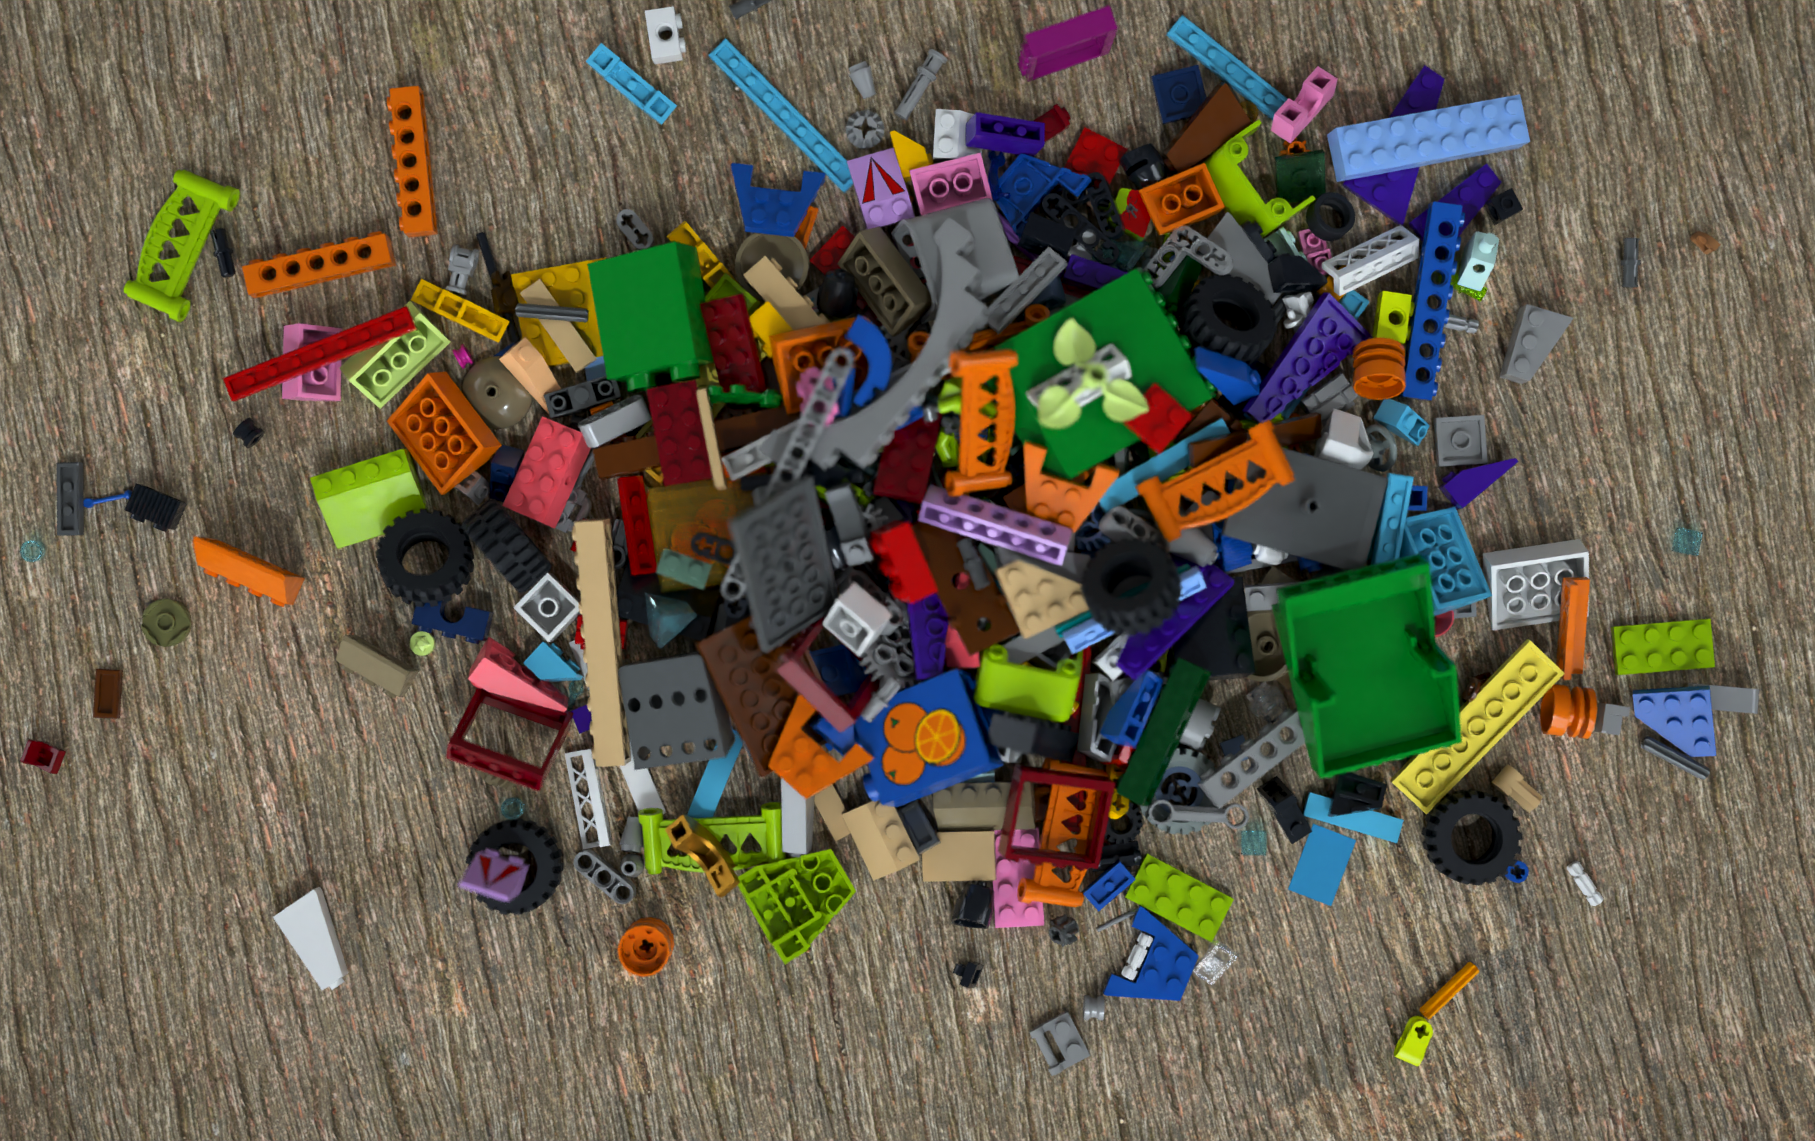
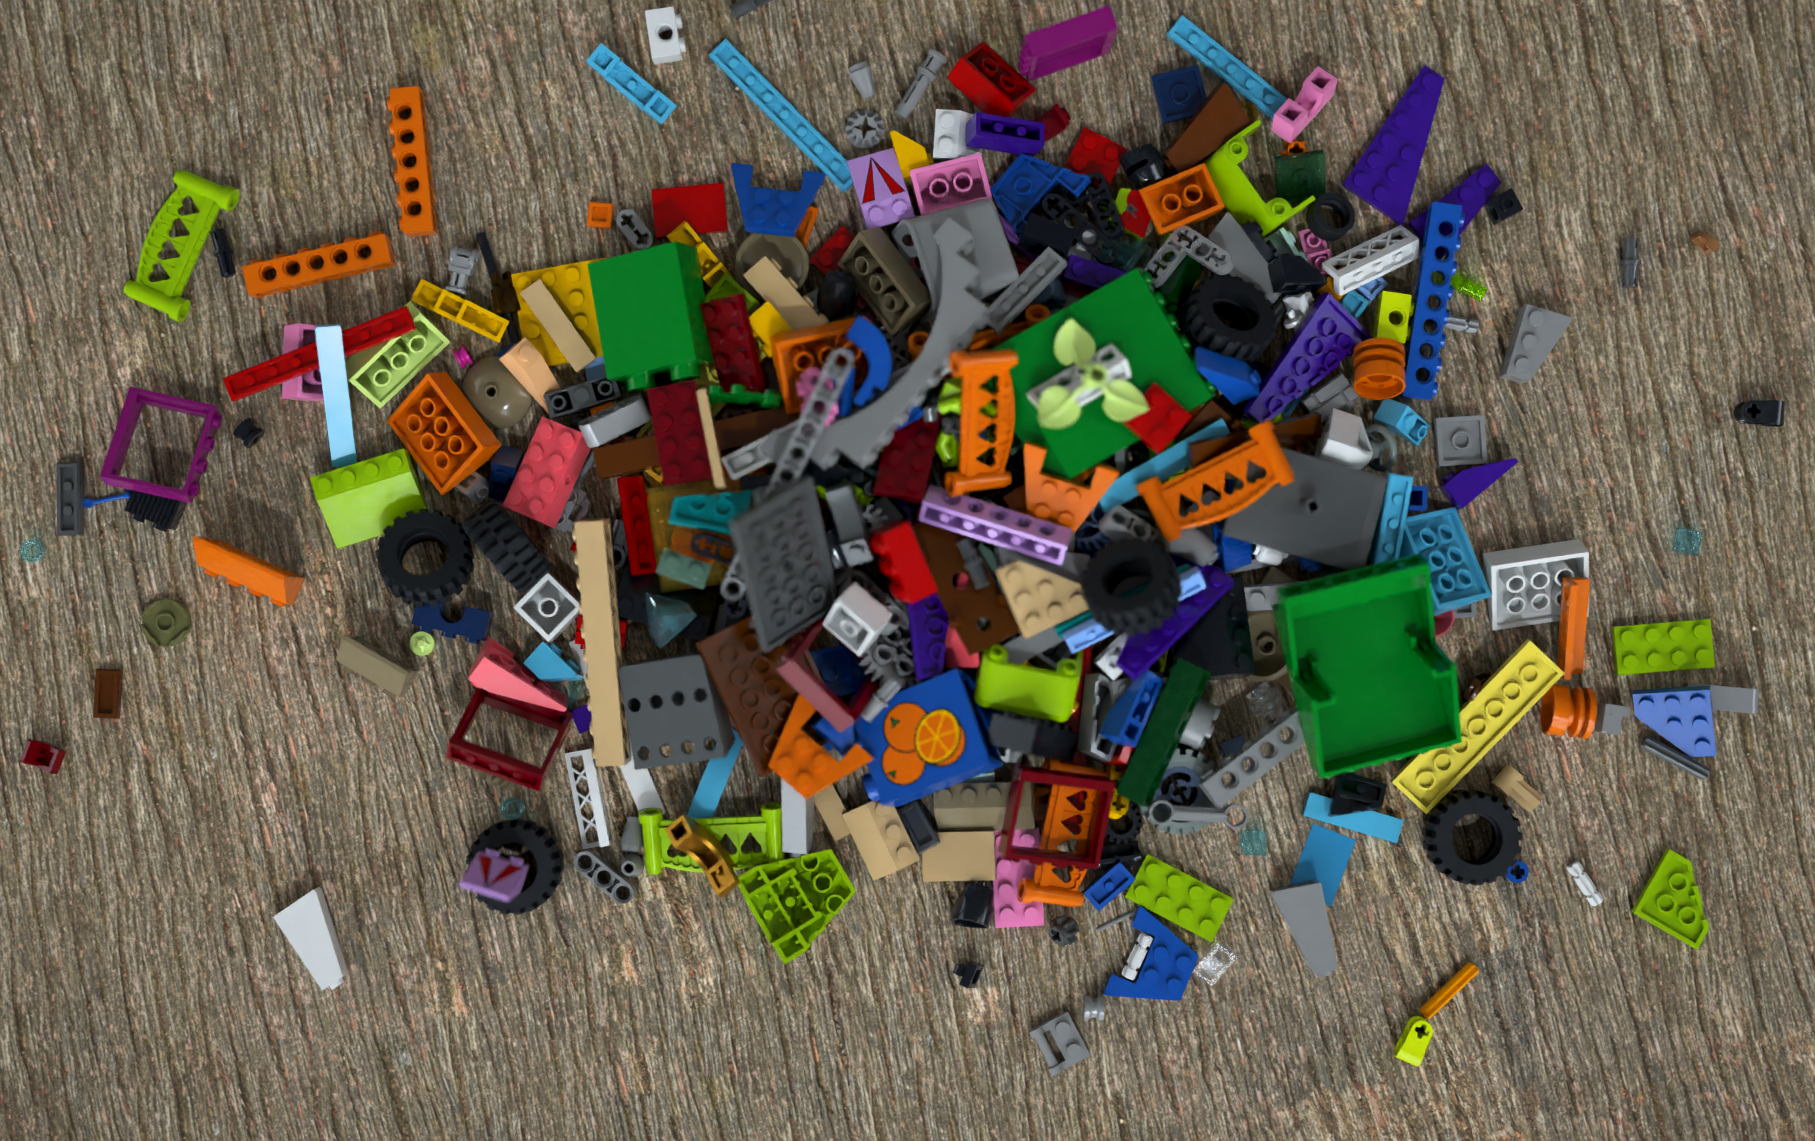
(125, 430): none -> magenta window
(336, 394): none -> tile
(552, 312): dark grey axle -> none
(600, 215): none -> orange tile
(639, 958): orange wheel -> none
(698, 205): none -> red tile
(709, 512): none -> teal wing
(990, 82): none -> red slope
(996, 162): clear blue piece -> none
(1285, 809): black bracket -> none
(1307, 921): none -> light grey slope
(1372, 288): none -> light blue tile
(1428, 137): light blue brick -> none
(1482, 251): light aqua torso -> none
(1673, 900): none -> lime plate
(1762, 412): none -> black piece

